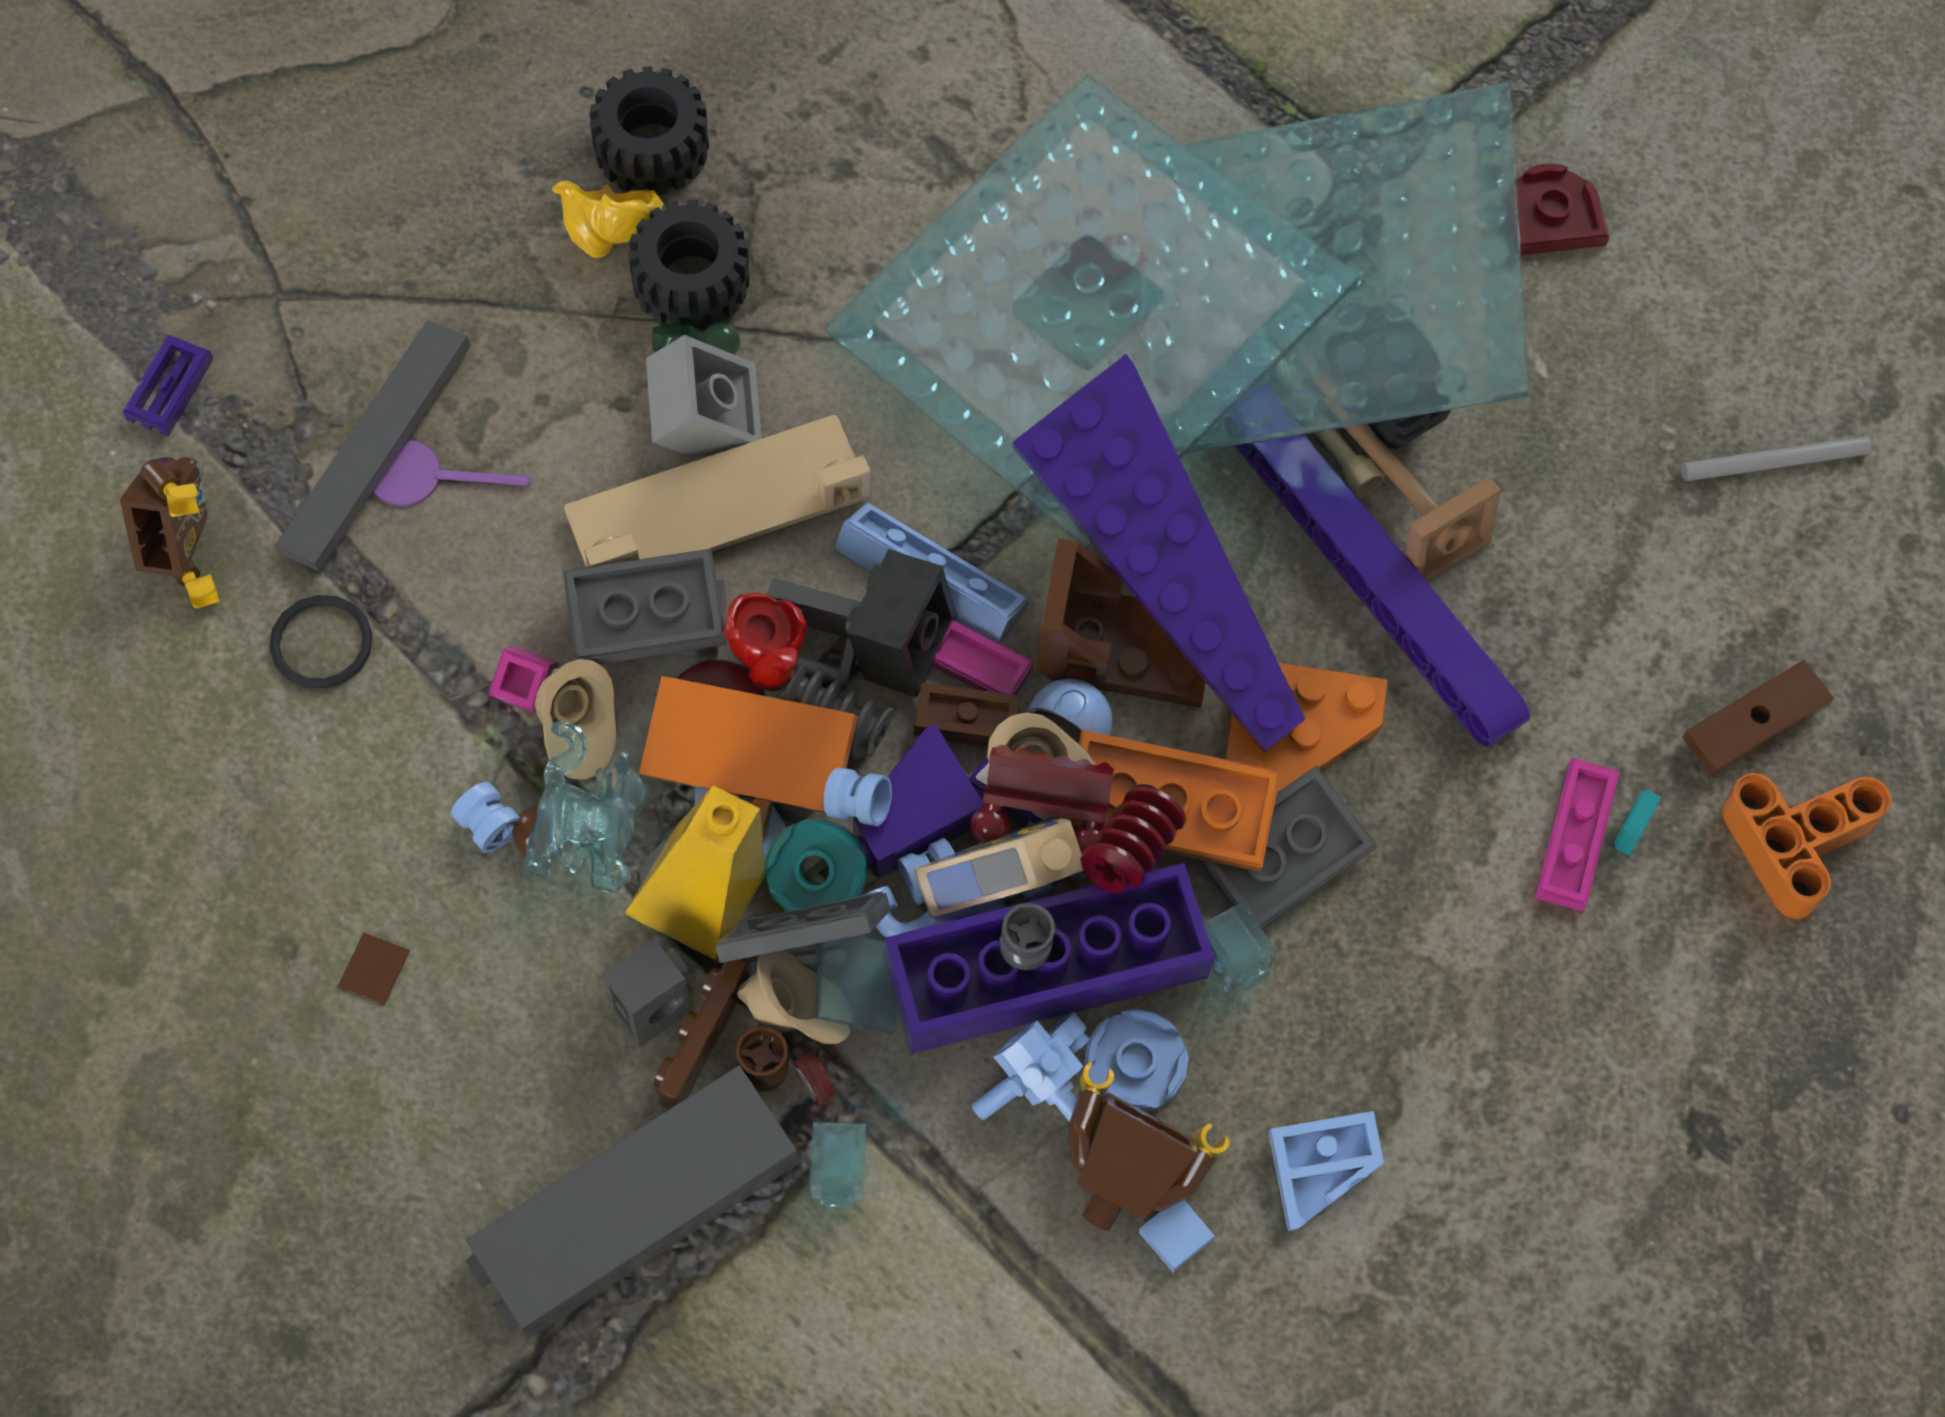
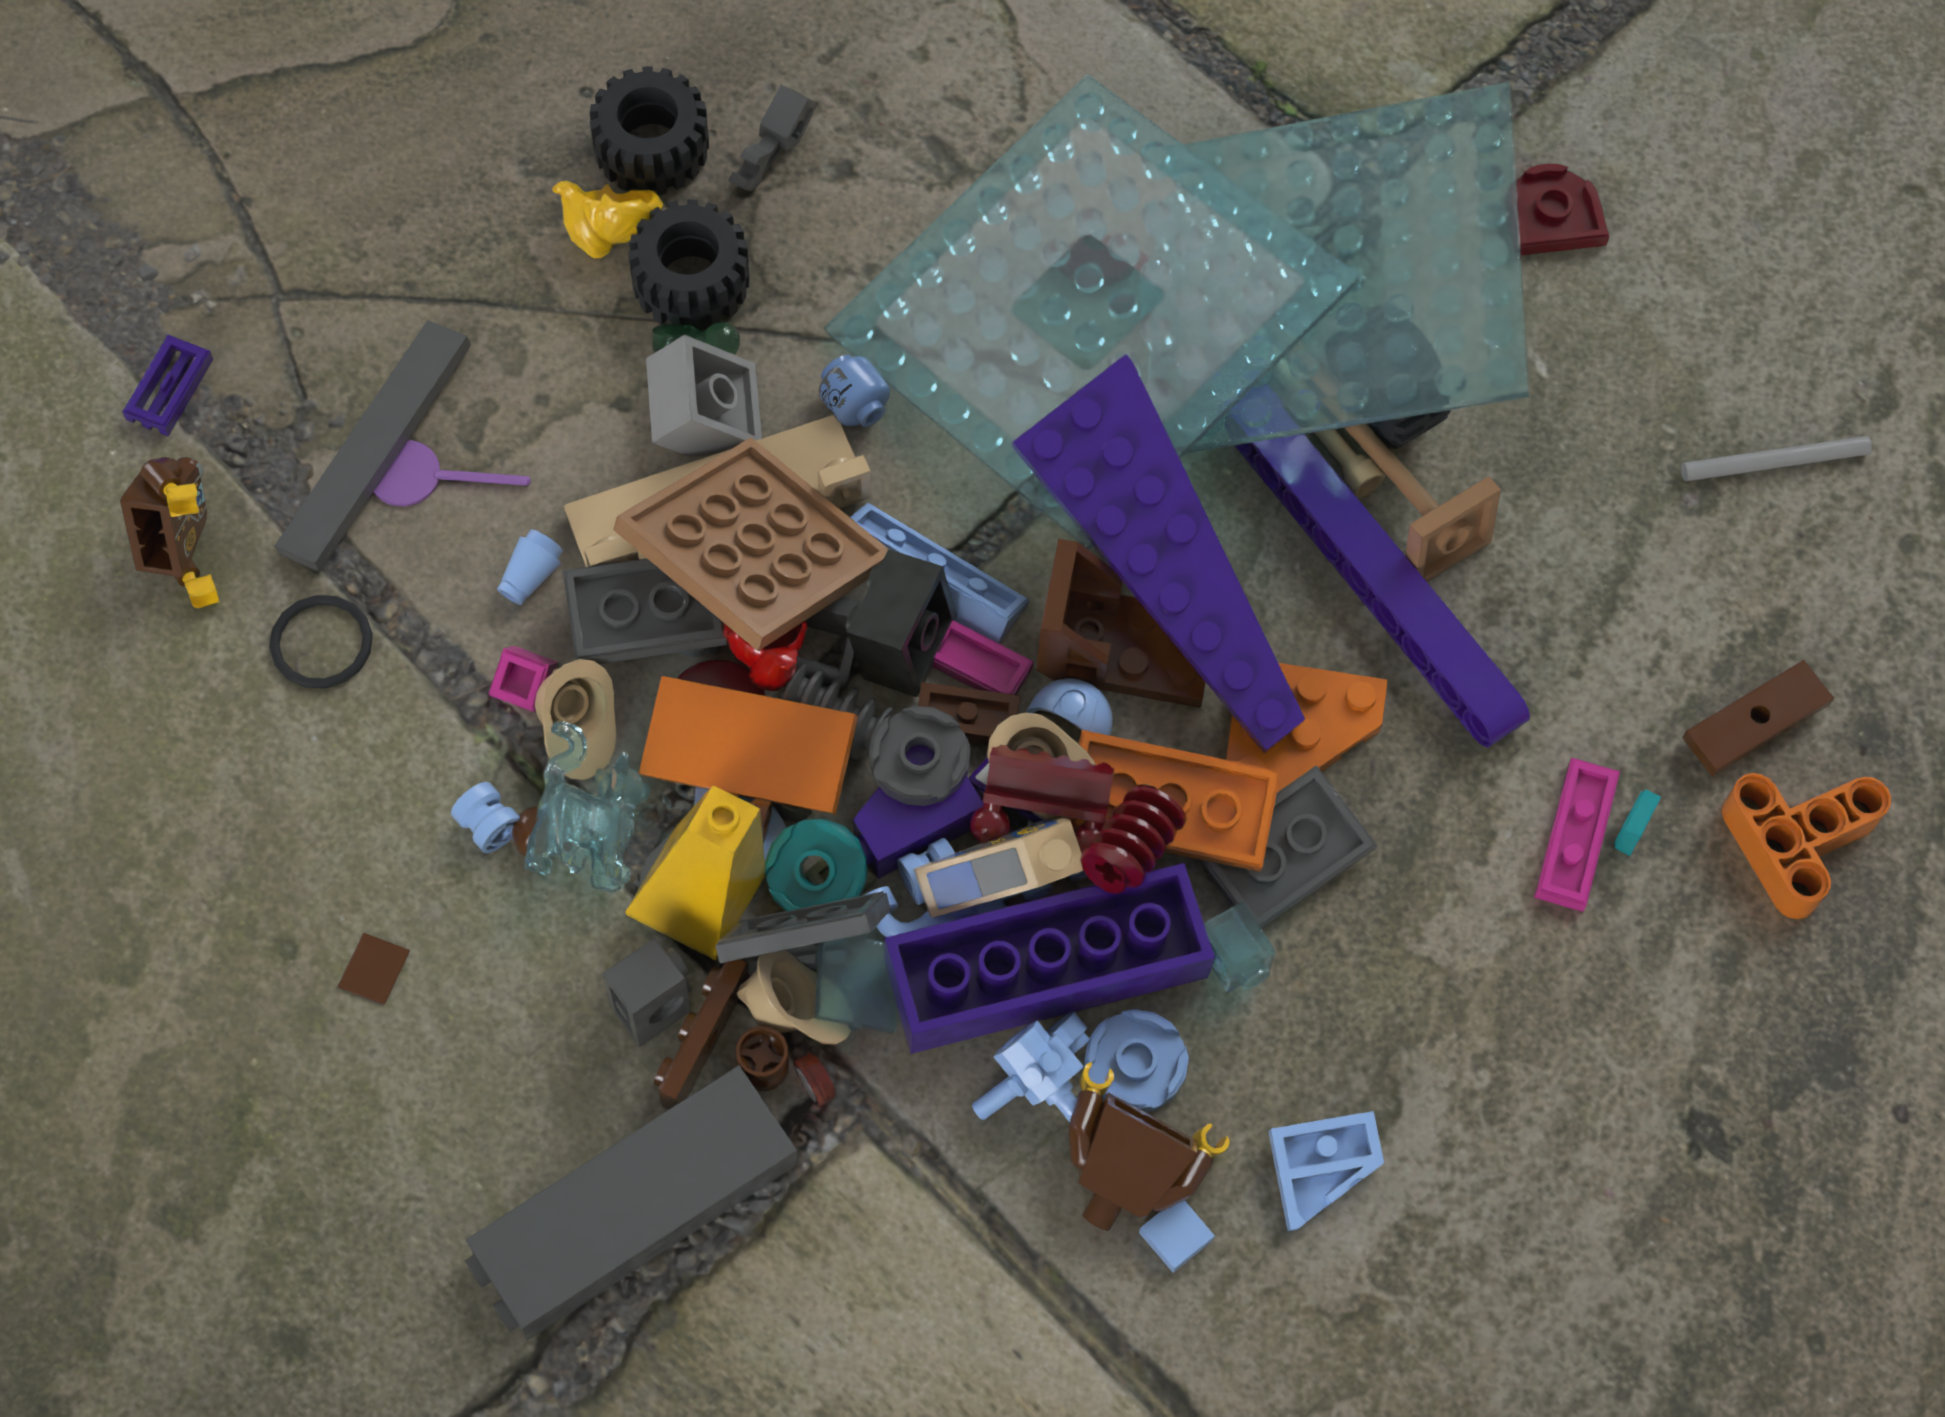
(529, 566): none -> light blue cone
(752, 542): none -> medium nougat plate
(780, 129): none -> dark grey piece
(838, 1163): clear light blue brick -> none
(854, 391): none -> medium blue head
(857, 796): light blue wheel -> none
(919, 783): none -> dark grey tile
(1029, 924): dark grey wheel -> none

